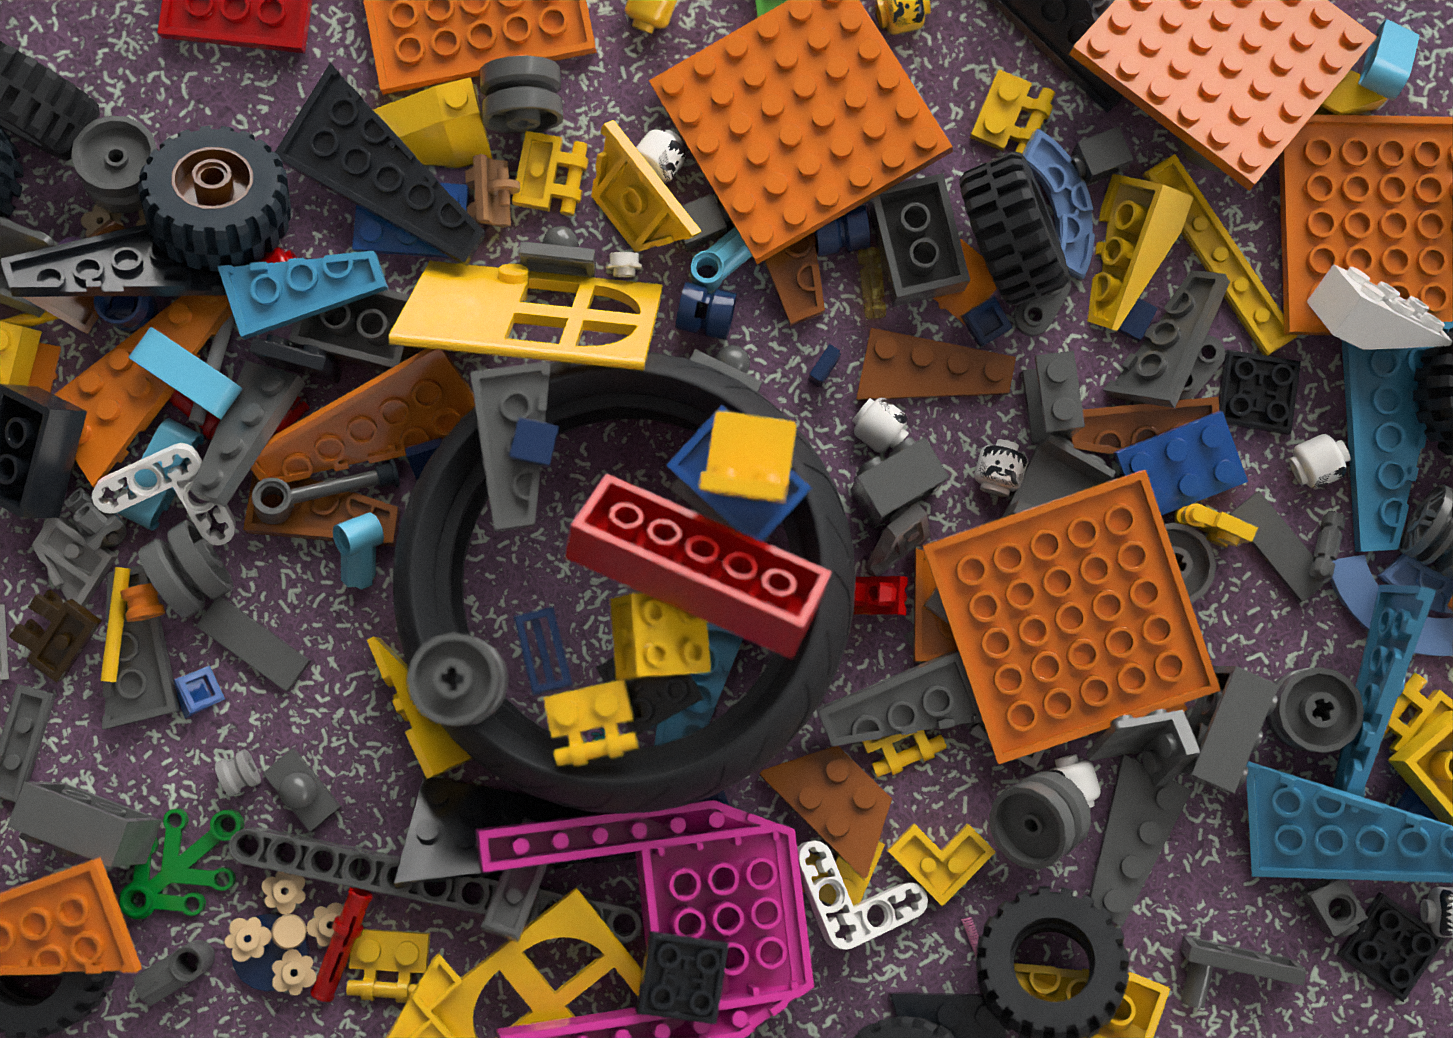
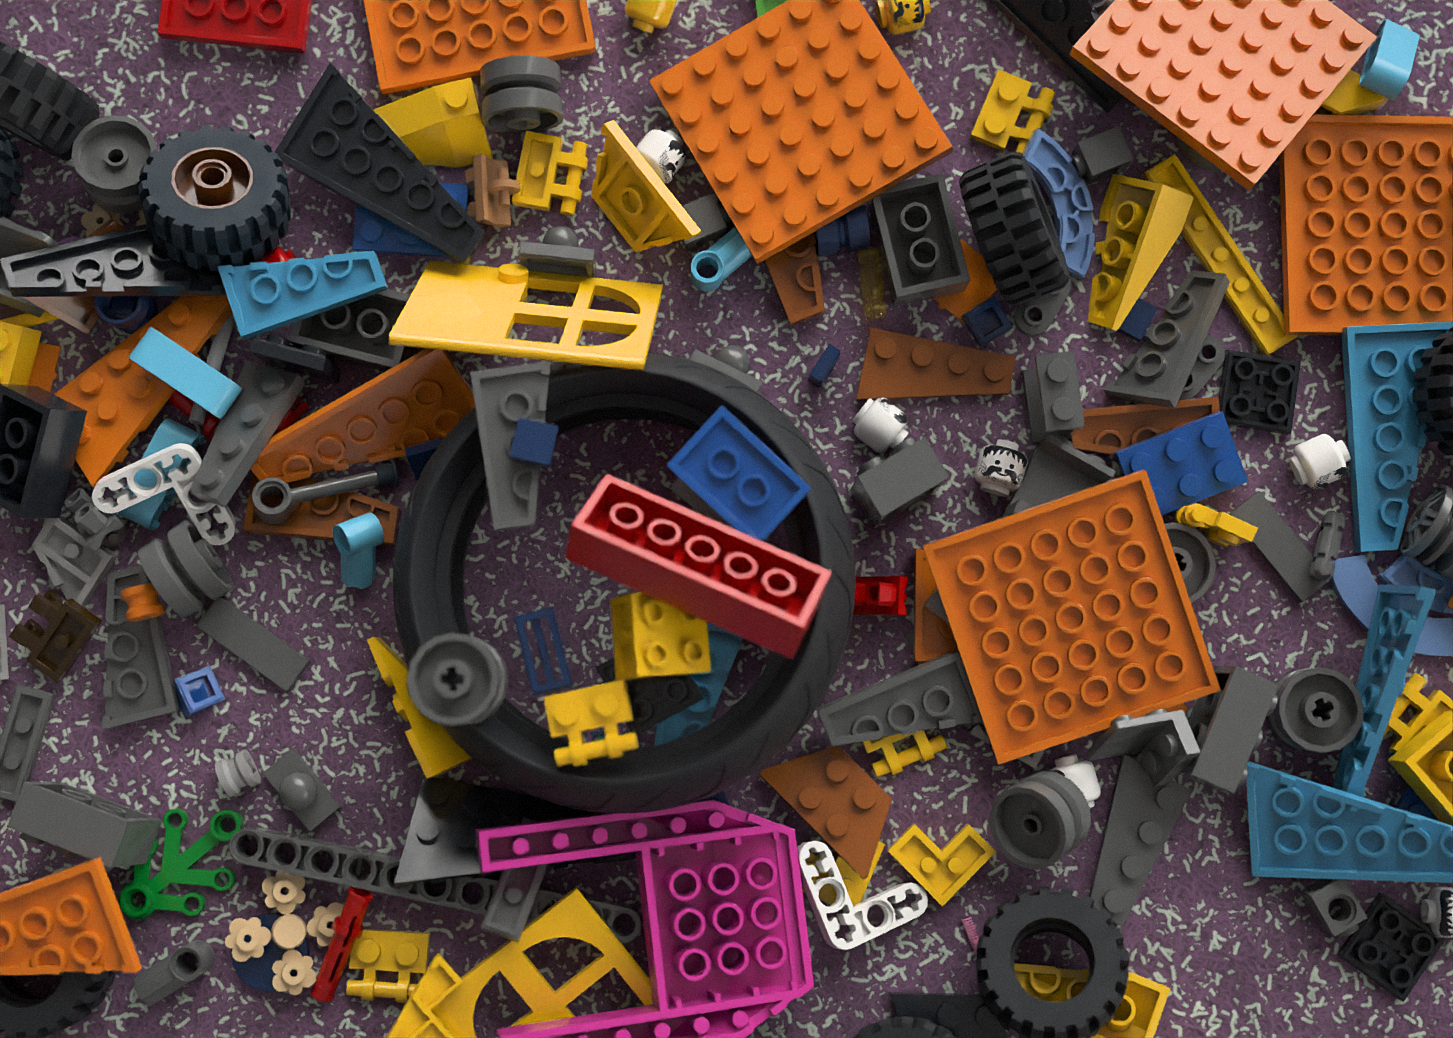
(115, 626): yellow bar -> none
(624, 264): white plate -> none
(682, 977): black tile -> none
(718, 314): dark blue wheel -> none
(749, 457): yellow bracket -> none
(904, 533): light grey wing -> none
(1208, 954): dark grey piece -> none
(1373, 314): white slope -> none

